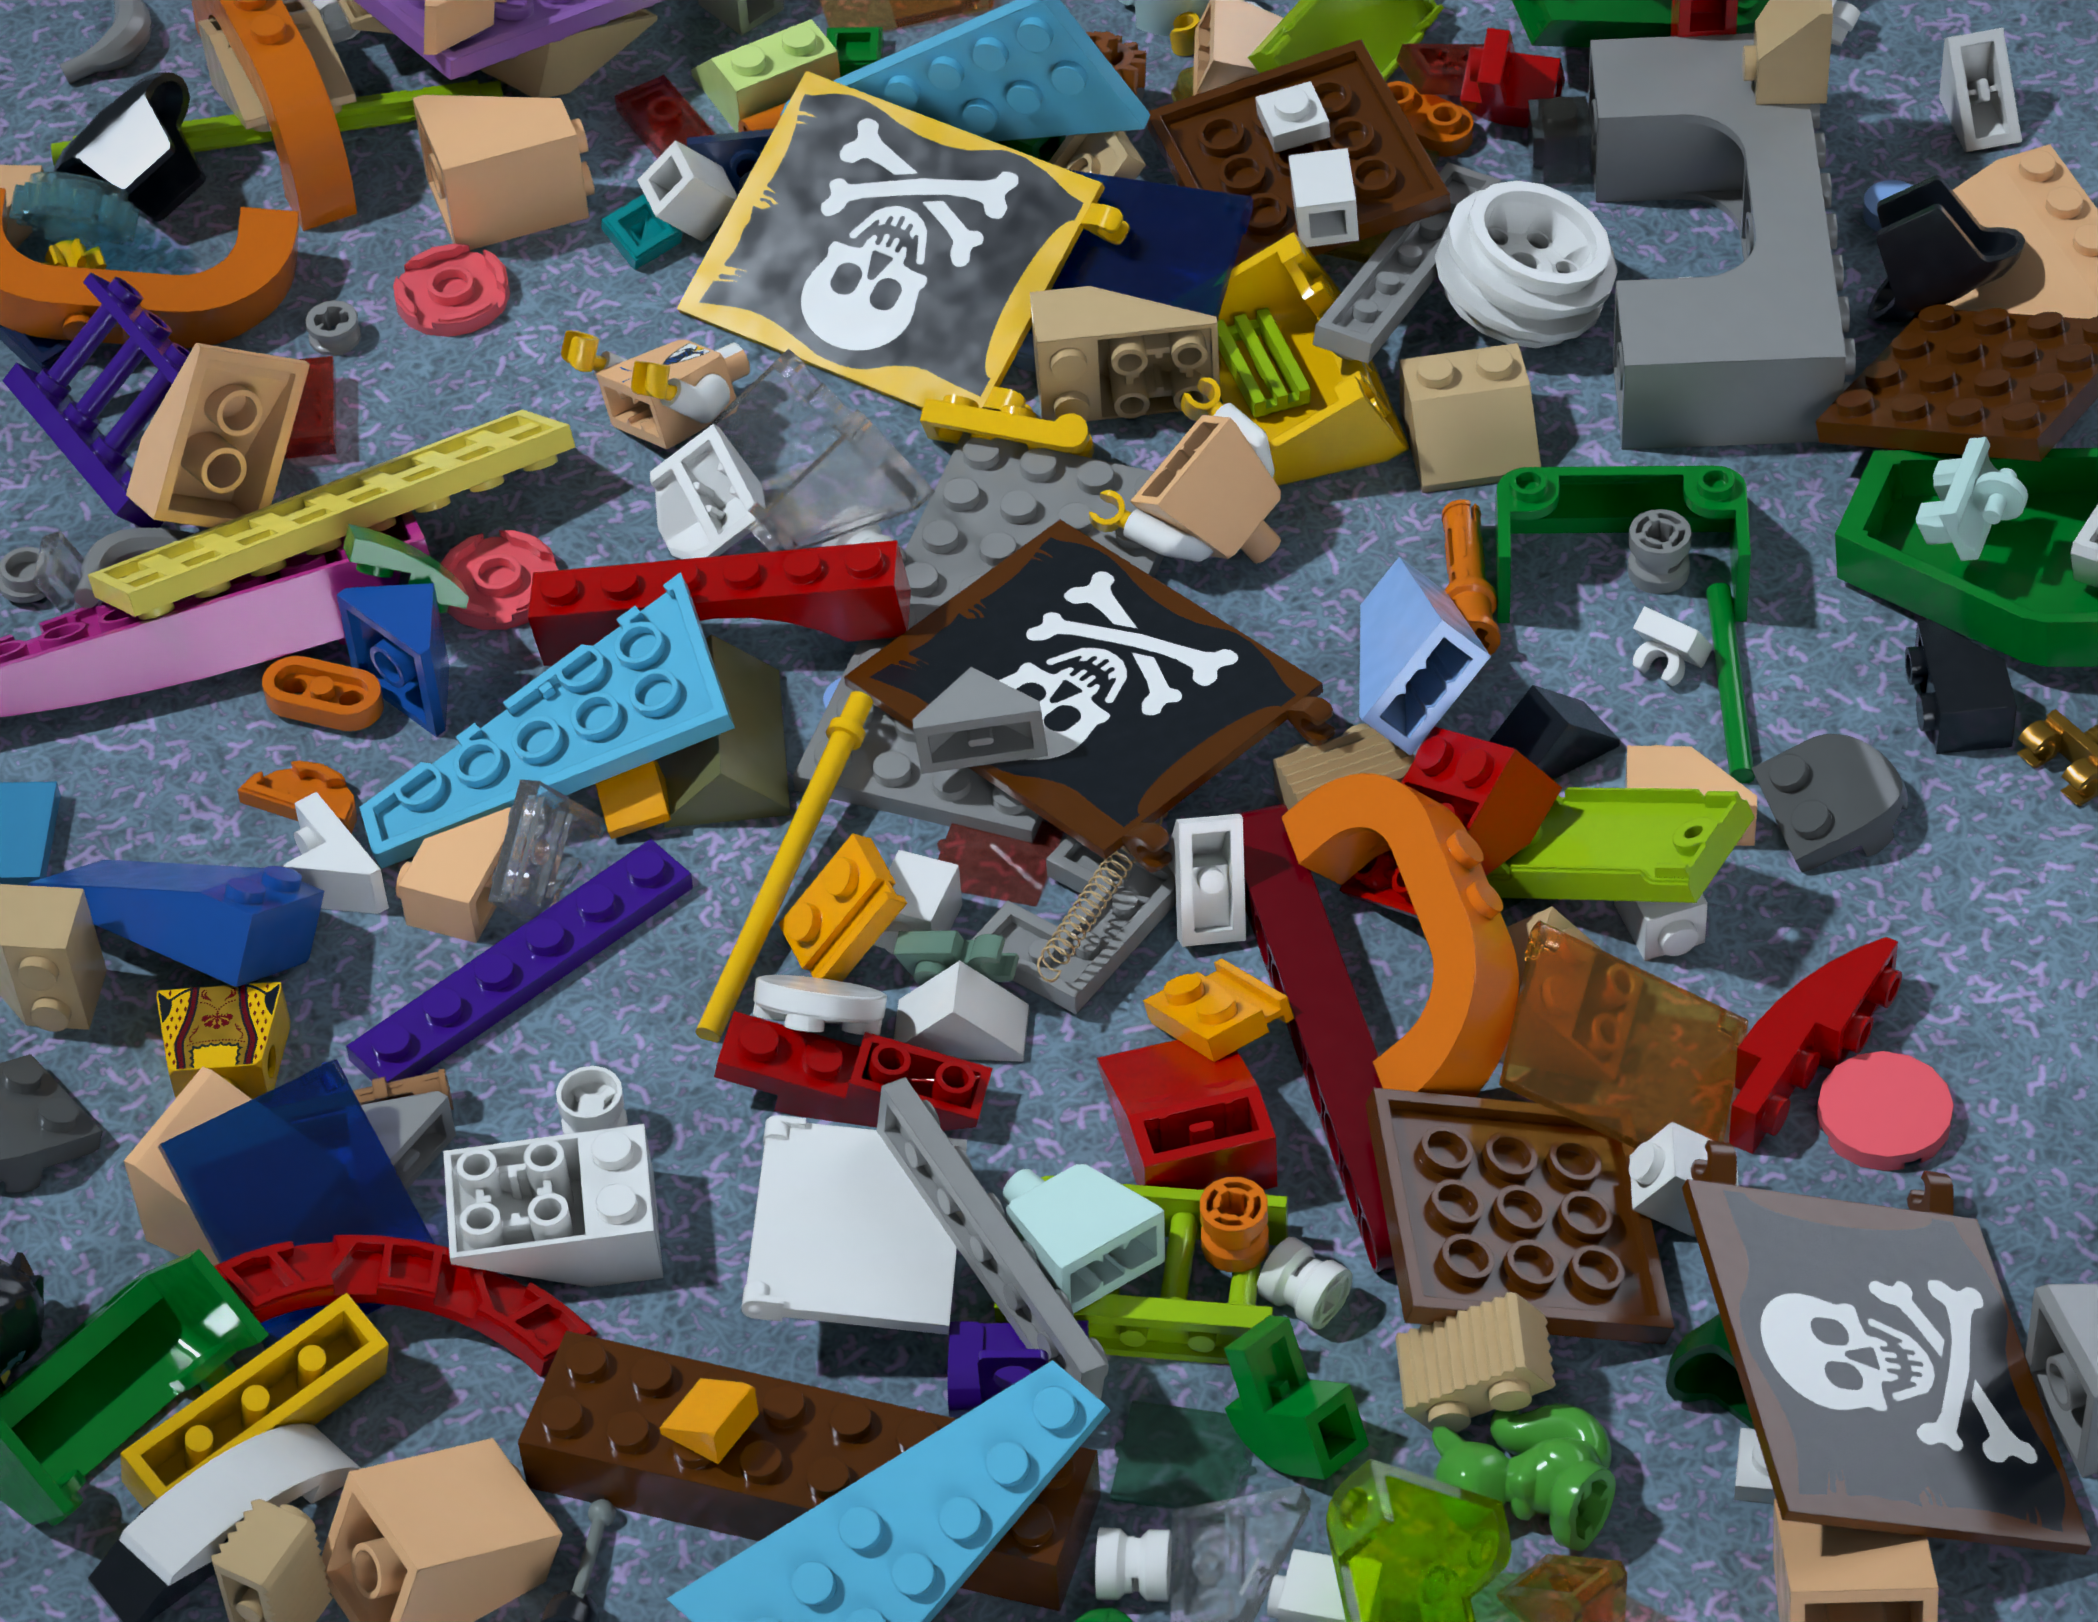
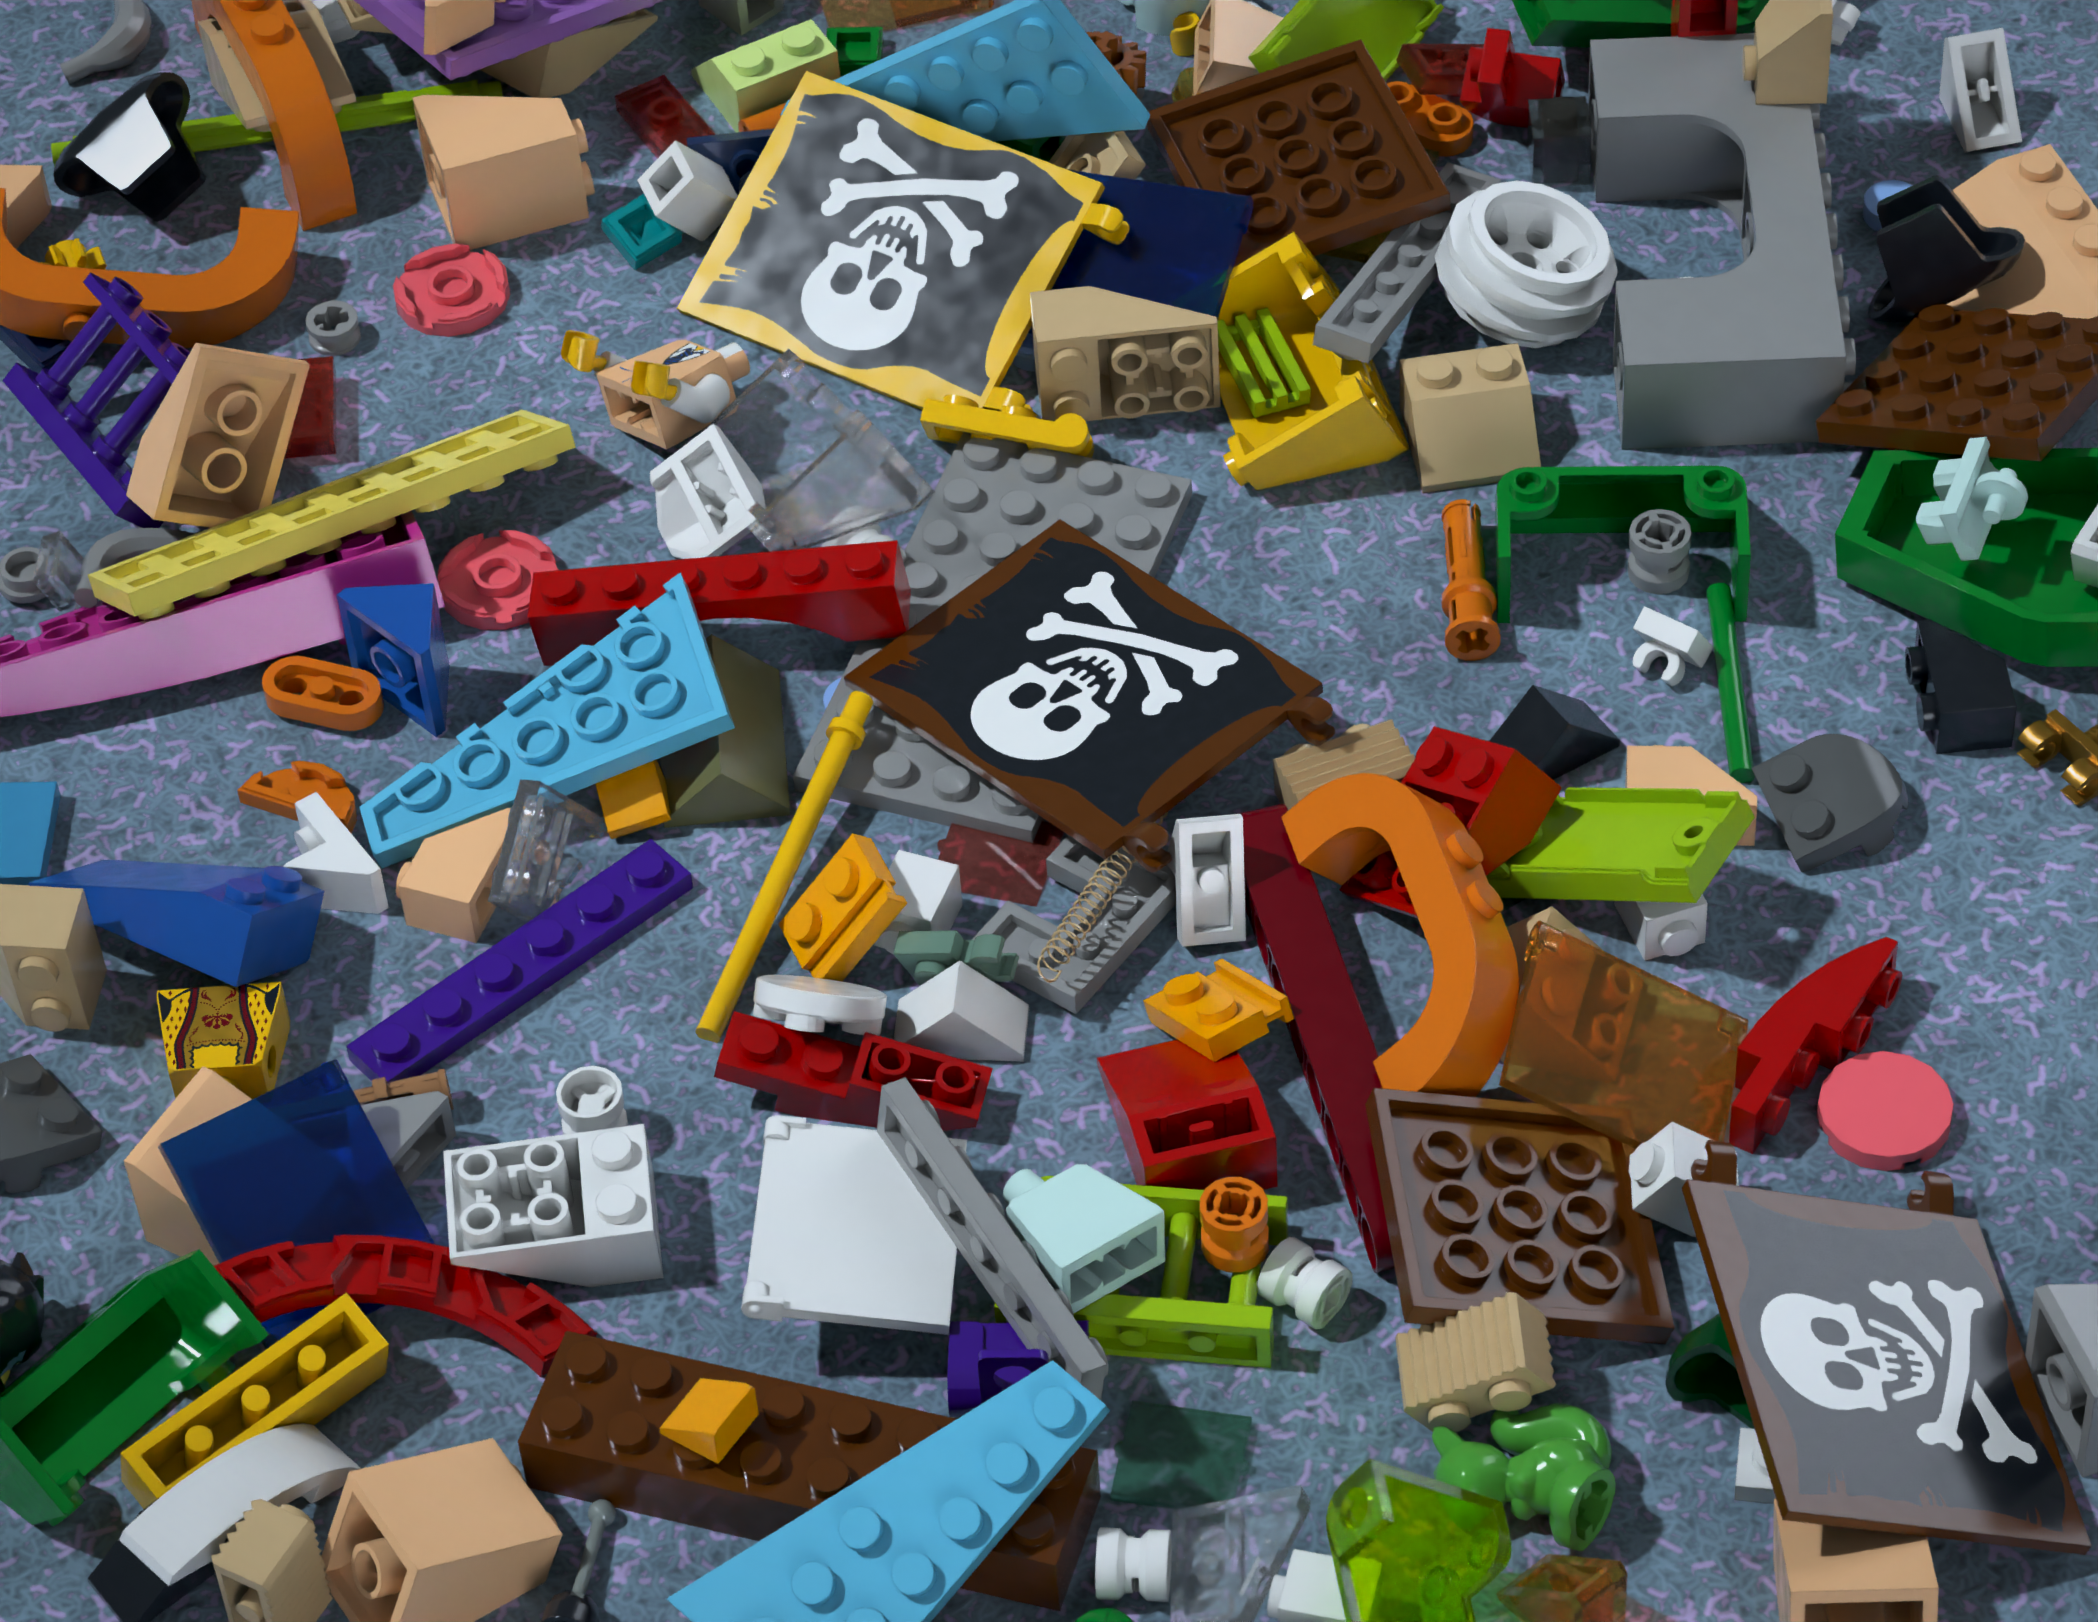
(75, 207): clear light blue gear -> none
(382, 554): slope -> none
(978, 725): light grey slope -> none
(1207, 491): light nougat torso -> none
(1282, 1414): green brick -> none
(1292, 116): white plate -> none
(1324, 197): white brick -> none
(1412, 656): light blue slope -> none

